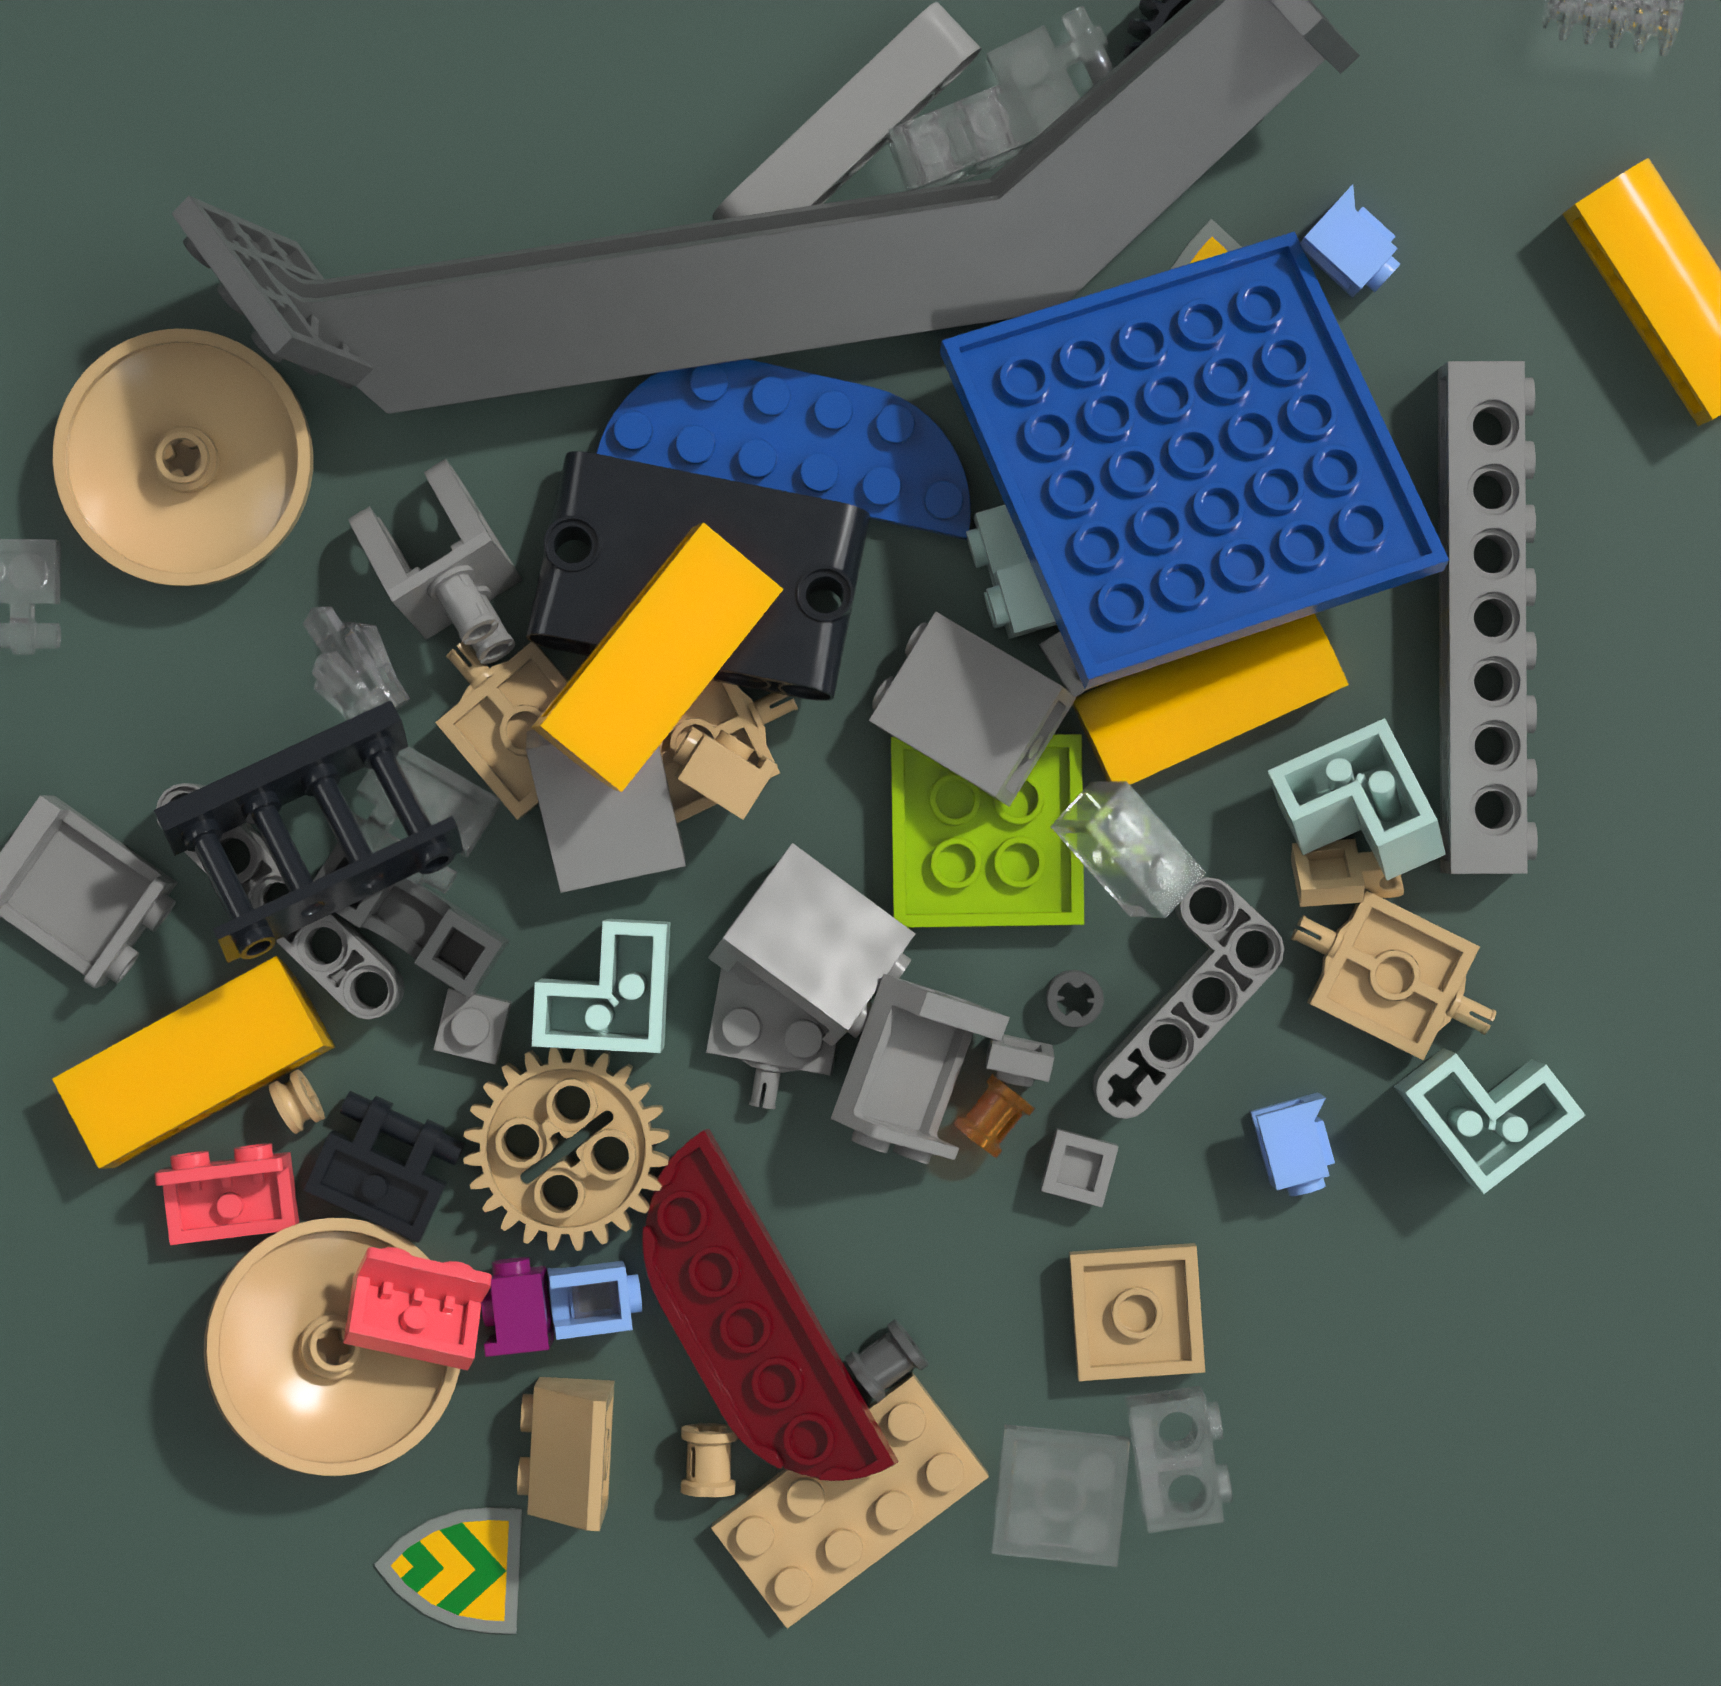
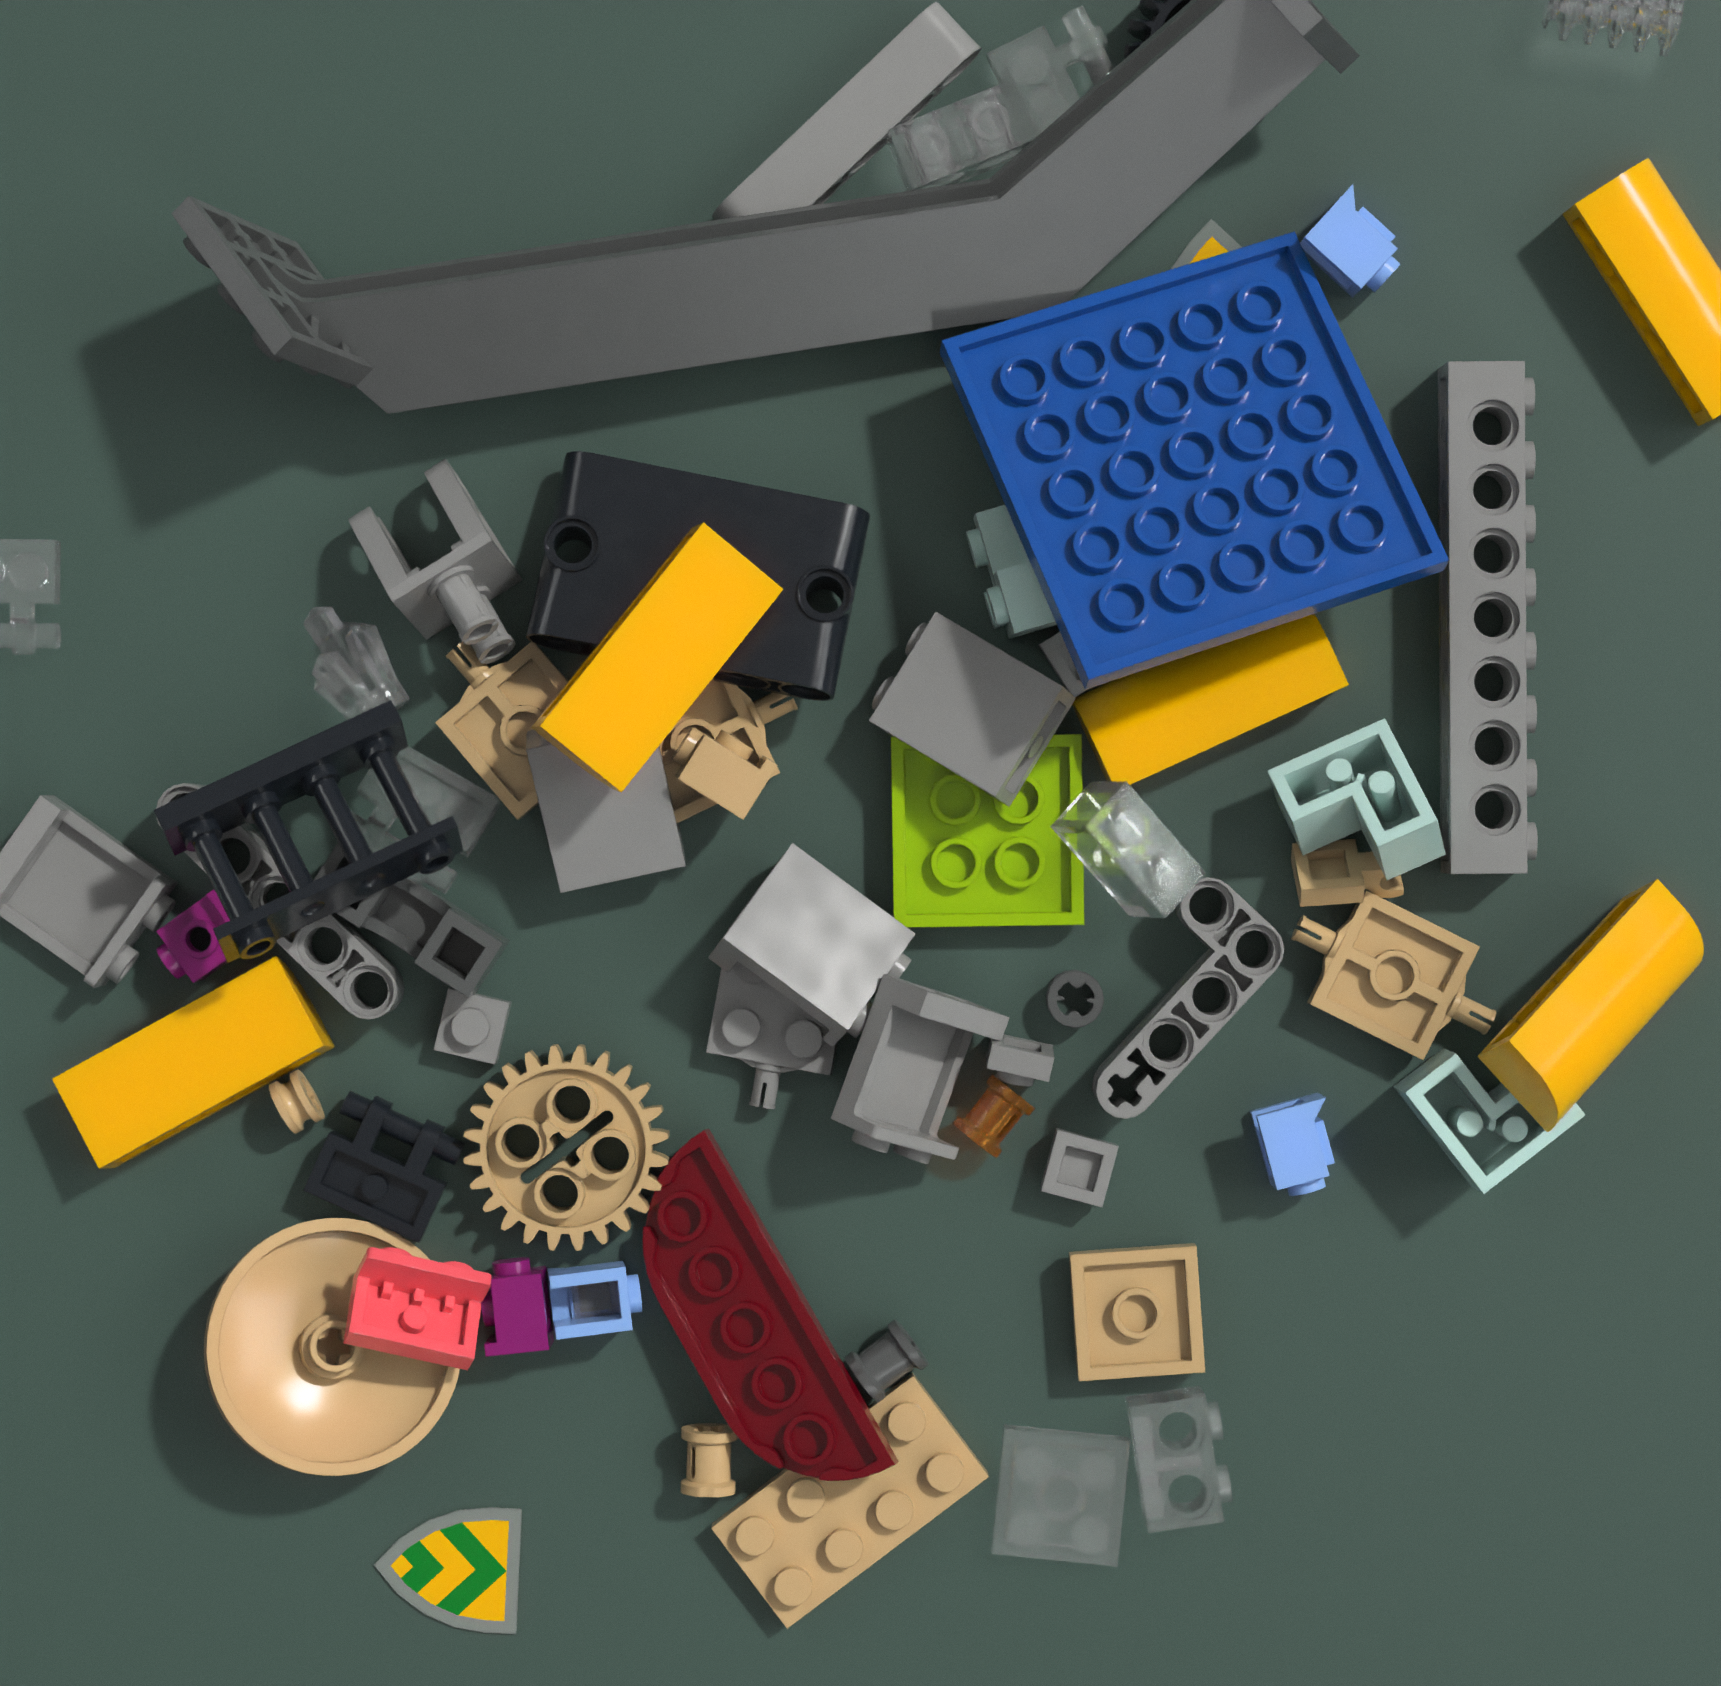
(178, 952): none -> magenta brick
(182, 457): tan dish -> none
(228, 1196): coral bracket -> none
(569, 1450): tan slope -> none
(621, 1008): light aqua brick -> none
(797, 437): blue plate -> none
(1595, 1003): none -> yellow brick

